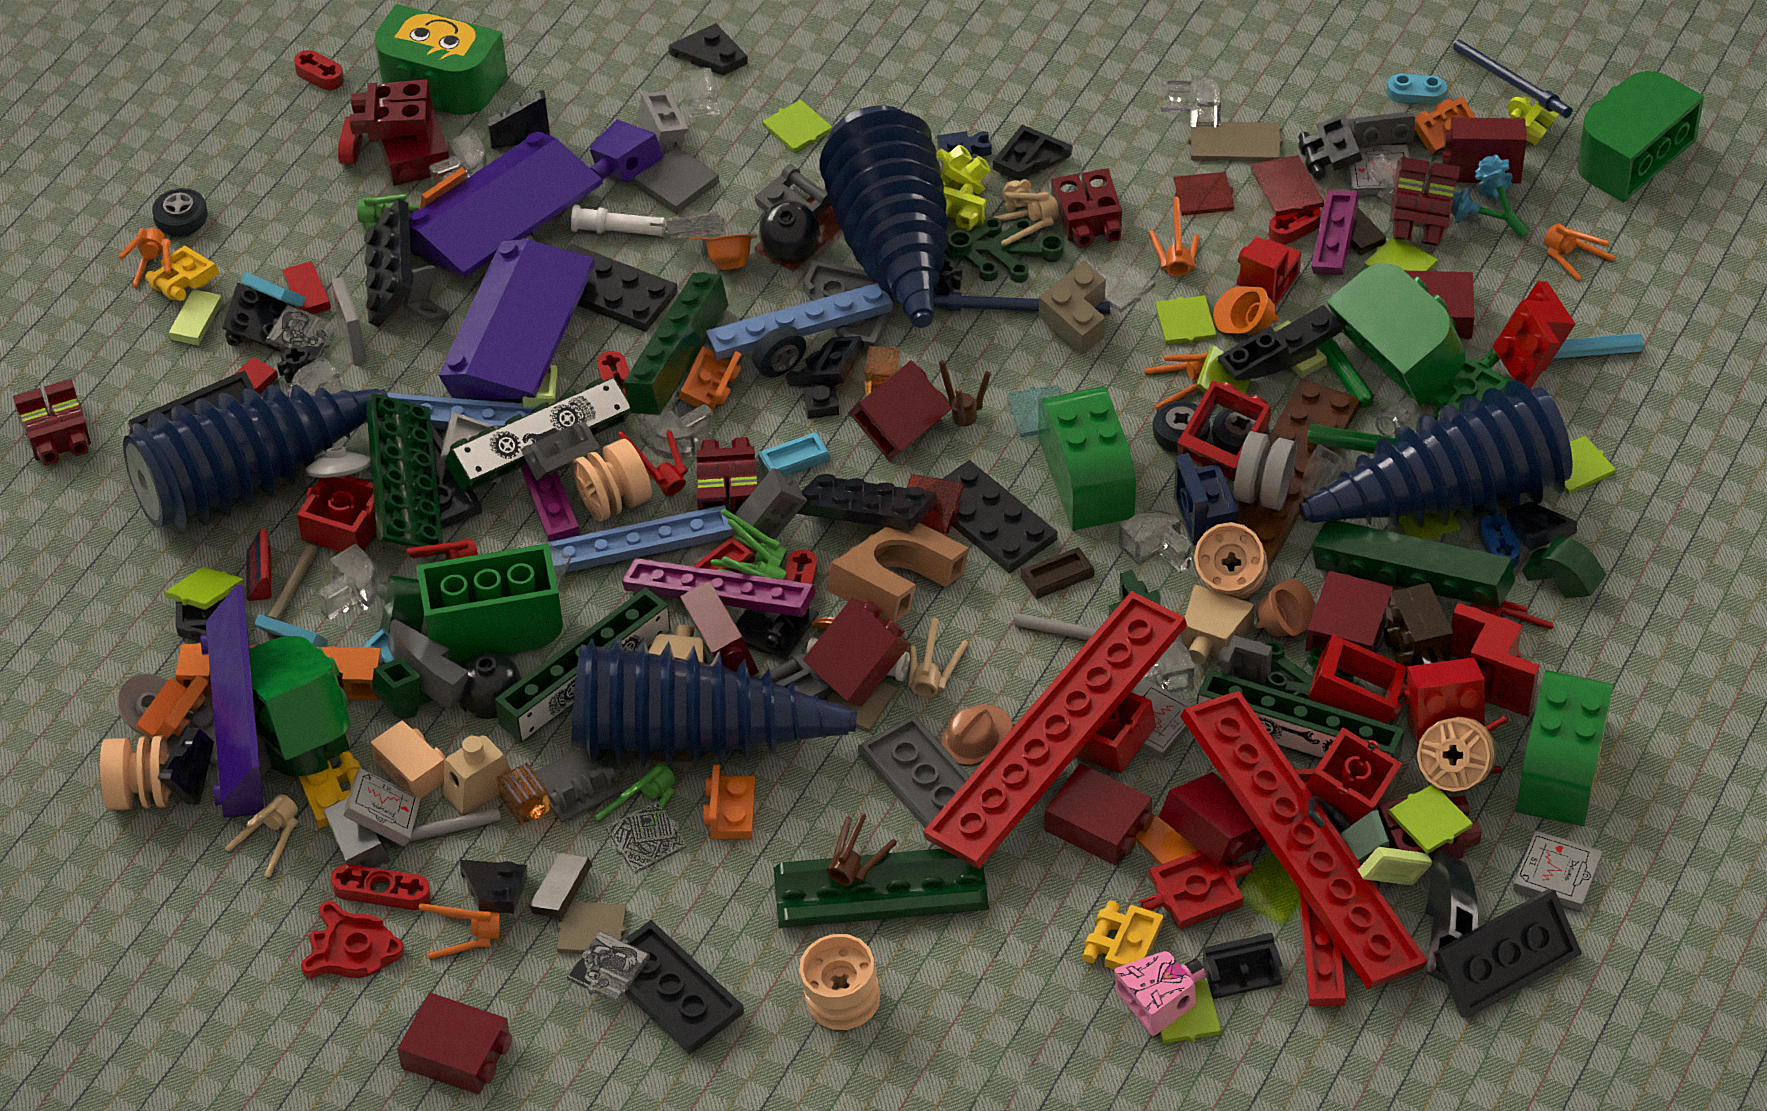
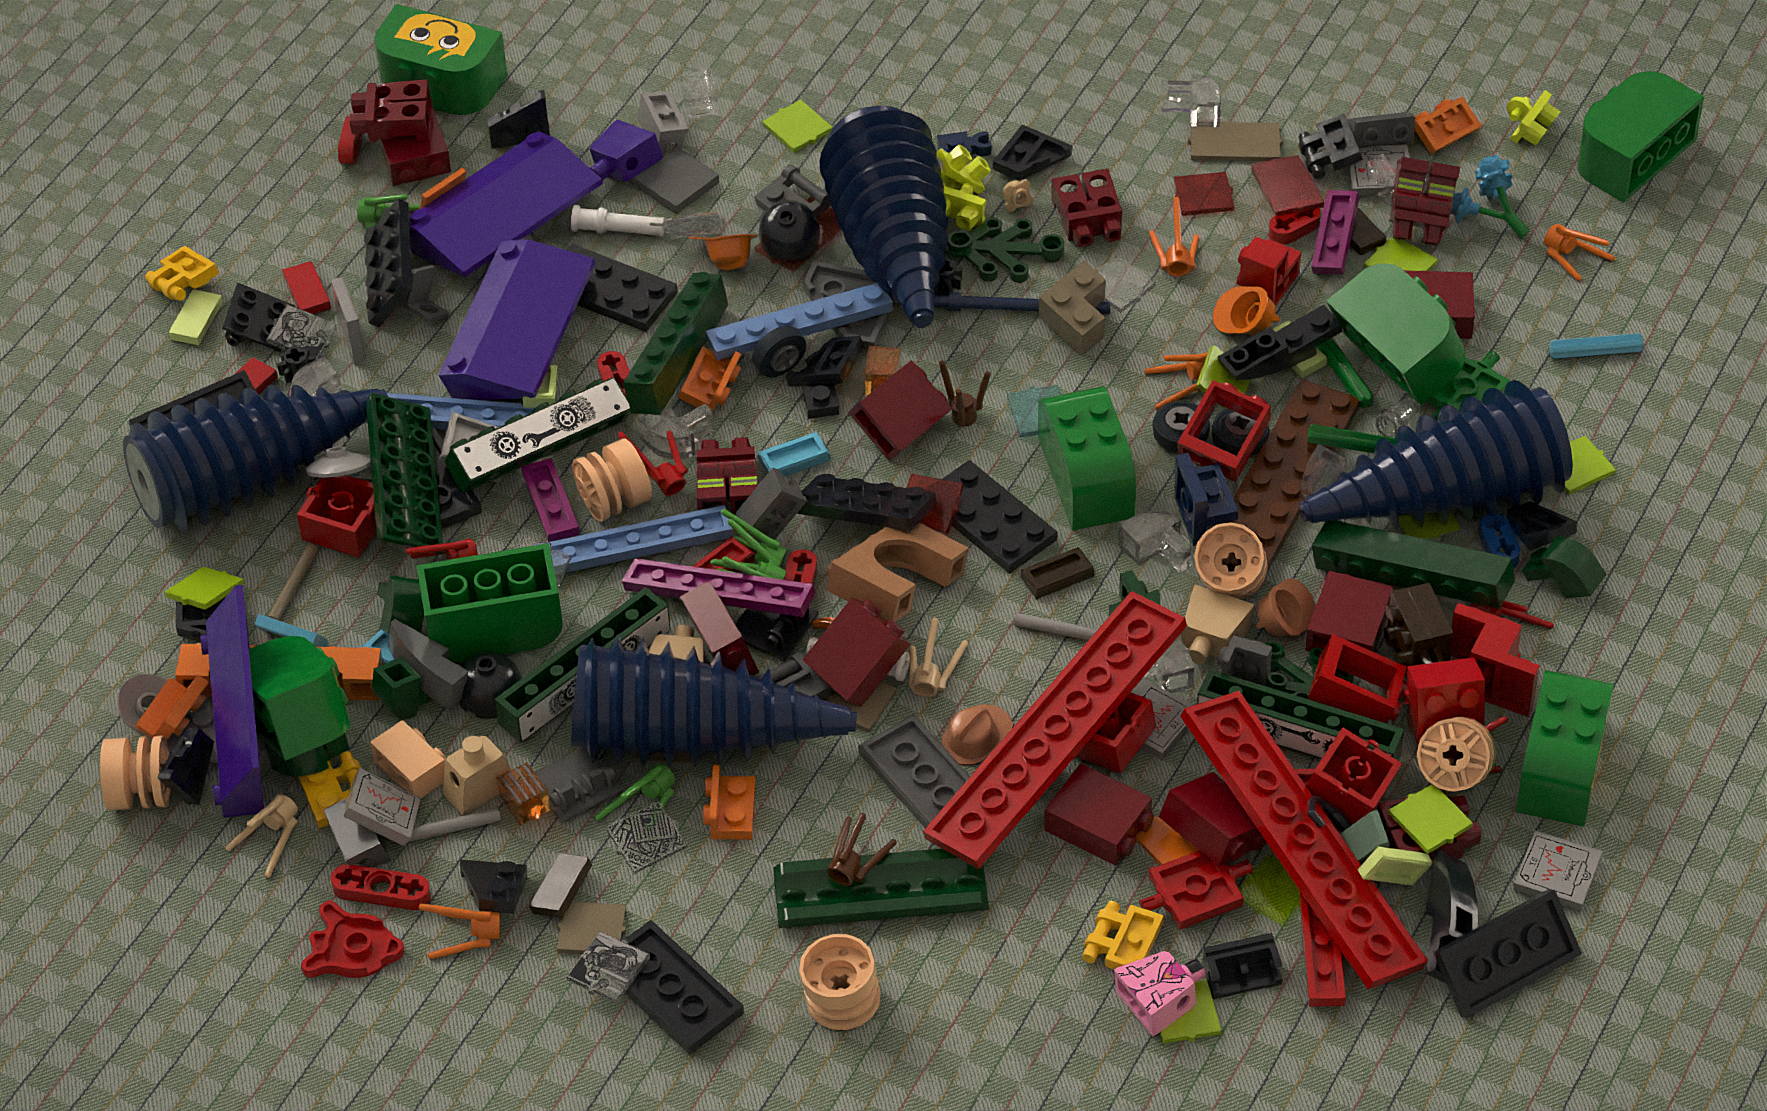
(55, 433): dark red hips -> none
(151, 245): orange plant -> none
(179, 212): black wheel -> none
(259, 568): red slope -> none
(273, 290): medium azure tile -> none
(323, 73): red beam -> none
(351, 585): clear brick -> none
(454, 1043): dark red brick -> none
(464, 153): clear brick -> none
(559, 450): dark grey hinge -> none
(711, 49): black wing -> none
(1042, 209): tan plant -> none
(1185, 320): lime piece -> none
(1264, 470): light grey wheel -> none
(1416, 89): medium azure plate -> none
(1477, 138): dark red brick -> none
(1534, 334): red bracket -> none
(1545, 99): dark blue bar -> none

